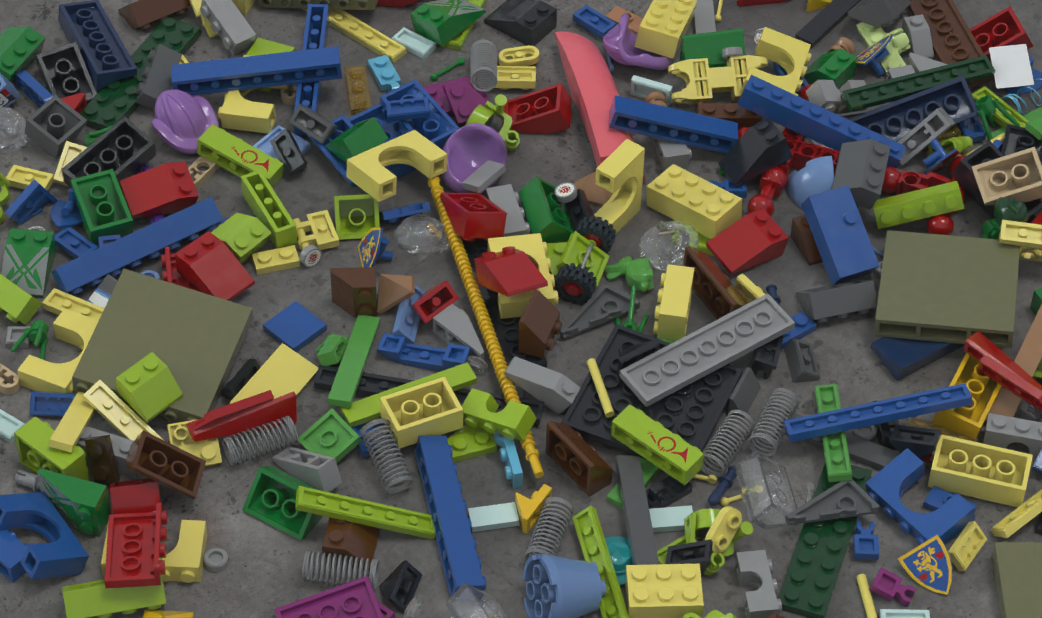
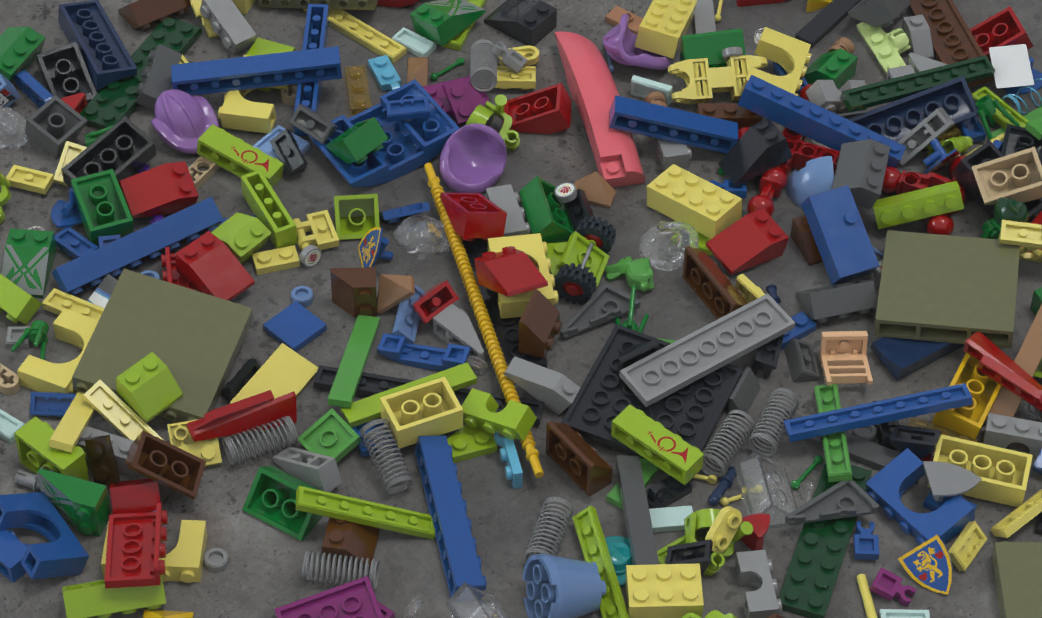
(30, 203): blue wing -> none
(302, 295): none -> medium blue tile
(332, 349): bright green piece -> none
(401, 585): black slope -> none
(412, 149): light yellow arch -> none
(418, 70): none -> medium nougat slope
(484, 176): light grey tile -> none
(493, 517): light aqua tile -> none
(511, 58): none -> light grey plate
(530, 509): yellow slope -> none
(593, 21): blue plate -> none
(600, 387): light yellow bar -> none
(623, 177): light yellow arch -> none
(674, 301): light yellow brick -> none
(760, 527): none -> red tile
(795, 484): none -> green hinge
(845, 357): none -> light nougat plate
(875, 54): shield -> none
(949, 479): none -> light grey shield

